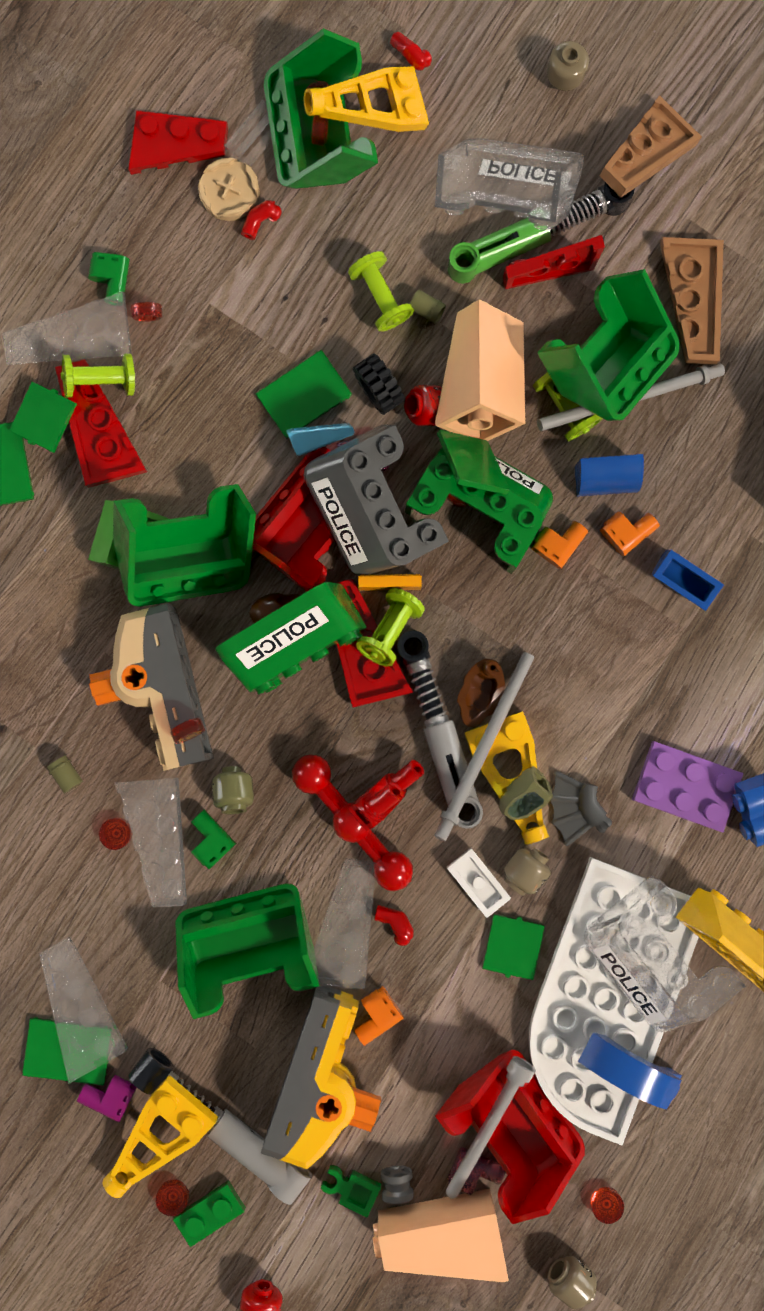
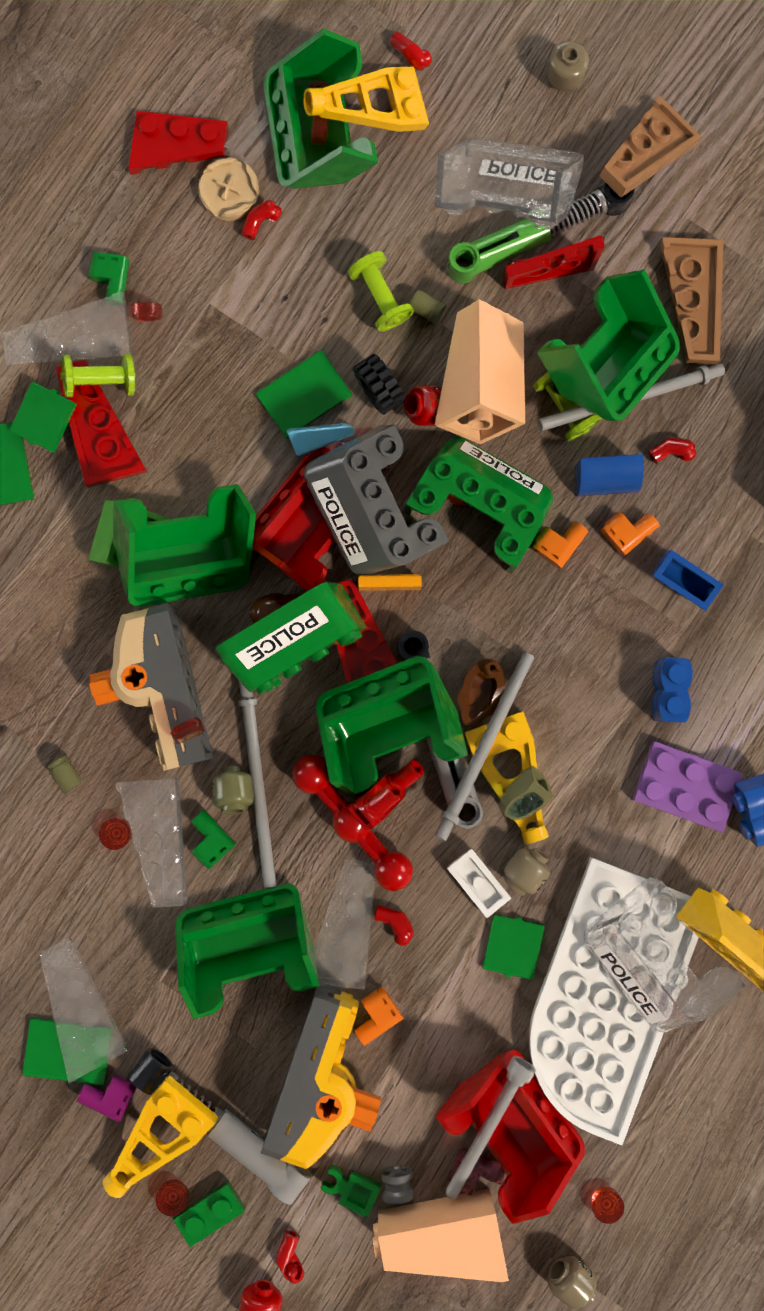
(255, 766): none -> light grey bar
(287, 1259): none -> red arm
(385, 715): none -> green windscreen
(402, 607): lime hose -> none
(473, 462): green piece -> none
(576, 808): dark grey arm -> none
(630, 1072): blue arch -> none
(671, 699): none -> blue brick
(678, 446): none -> red arm

